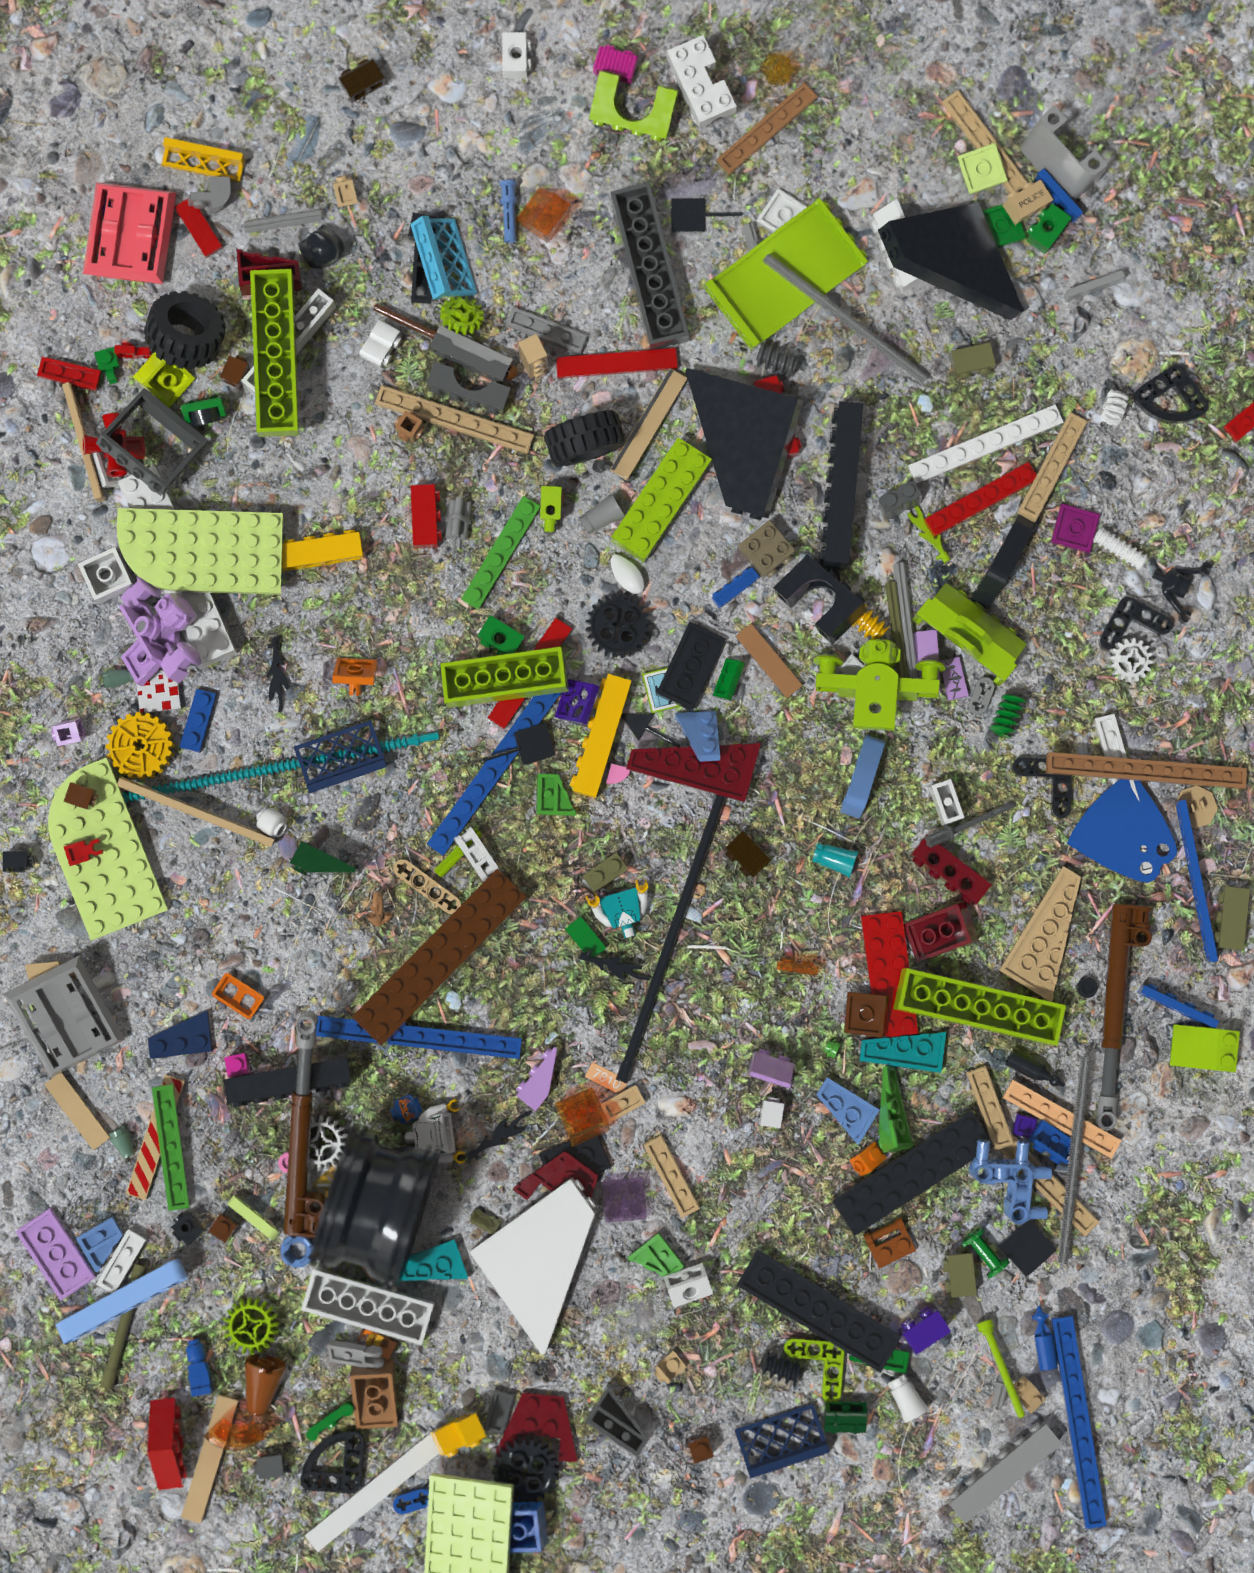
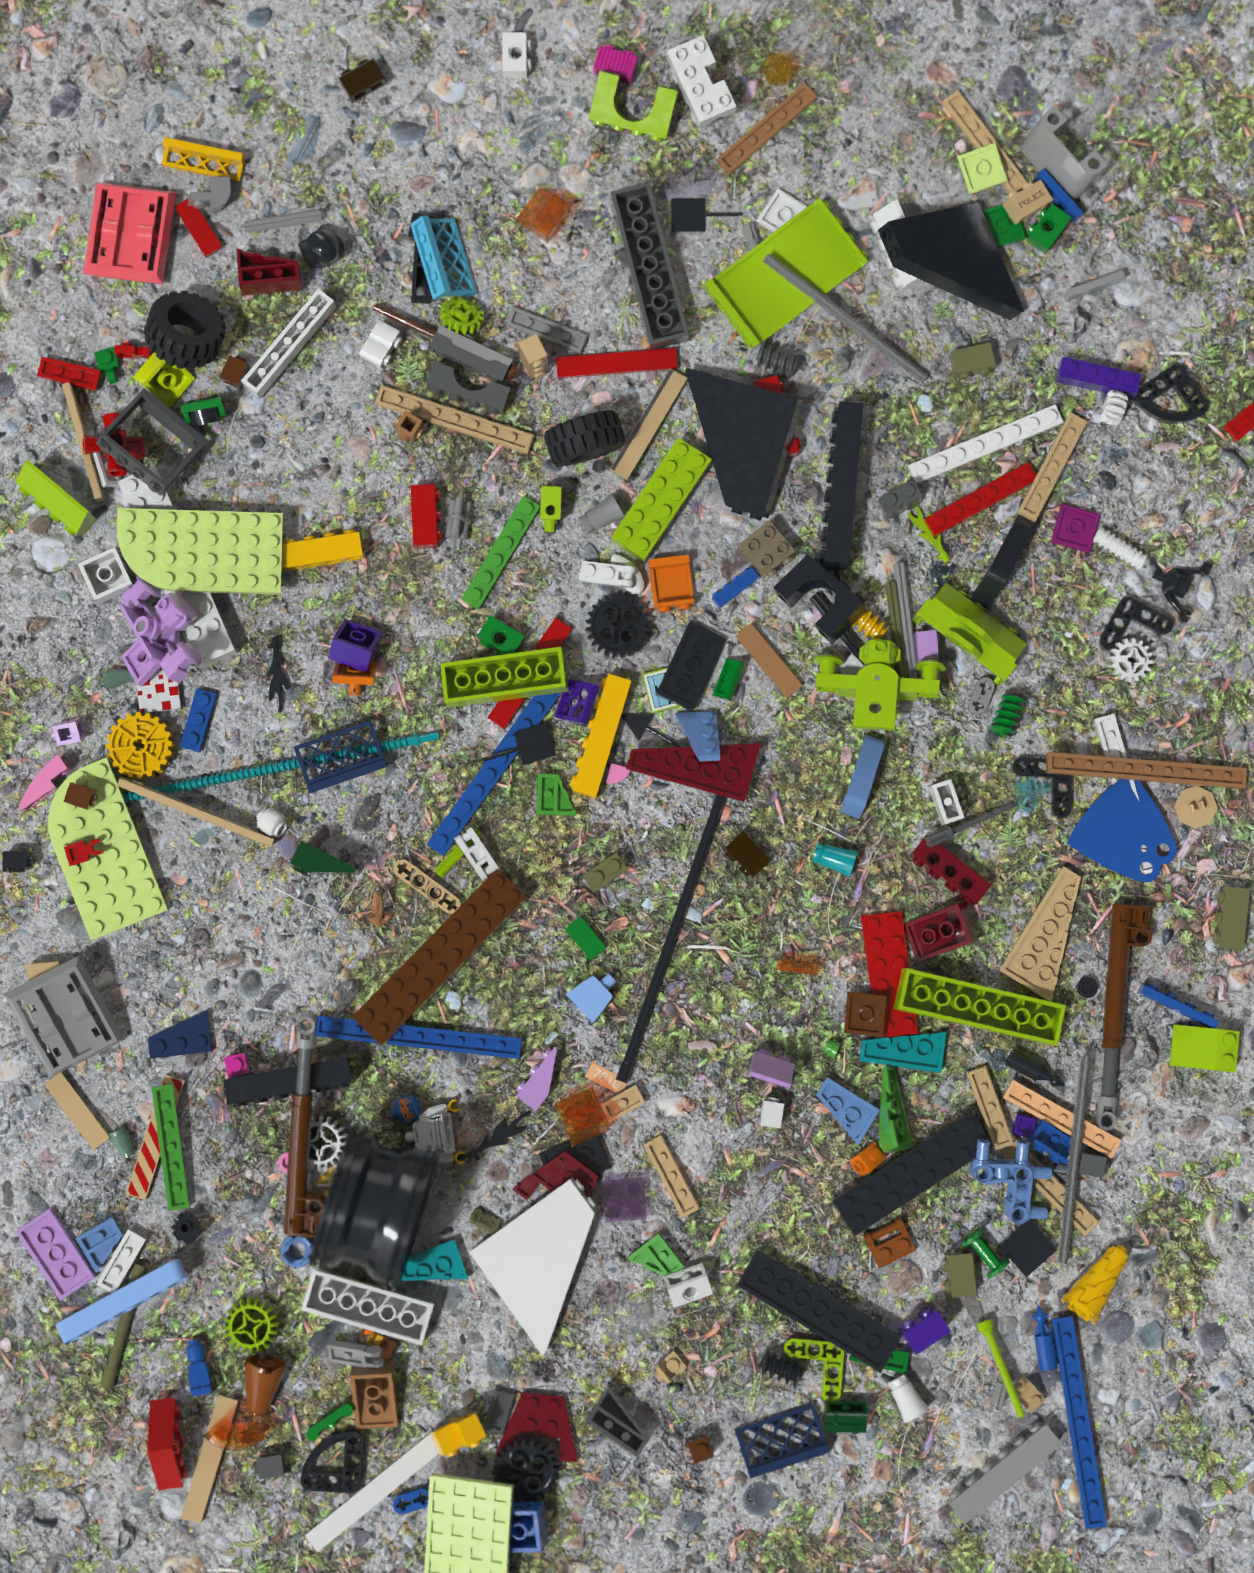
(44, 783): none -> bright pink slope
(54, 499): none -> lime slope
(224, 1227): reddish brown brick -> none
(234, 1003): orange piece -> none
(253, 1217): yellowish green beam -> none
(274, 353): lime brick -> none
(344, 191): tan bracket -> none
(355, 645): none -> dark purple brick
(508, 202): medium blue pin -> none
(592, 996): none -> light blue torso
(606, 574): none -> white plate
(615, 968): black piece -> none
(621, 908): torso -> none
(671, 583): none -> orange panel
(850, 641): none -> black axle
(954, 679): lavender tile -> none
(1027, 789): none -> clear light blue piece
(1091, 1291): none -> yellow cone
(1093, 1165): none -> dark grey brick
(1097, 377): none -> dark purple brick
(1196, 881): blue tile -> none

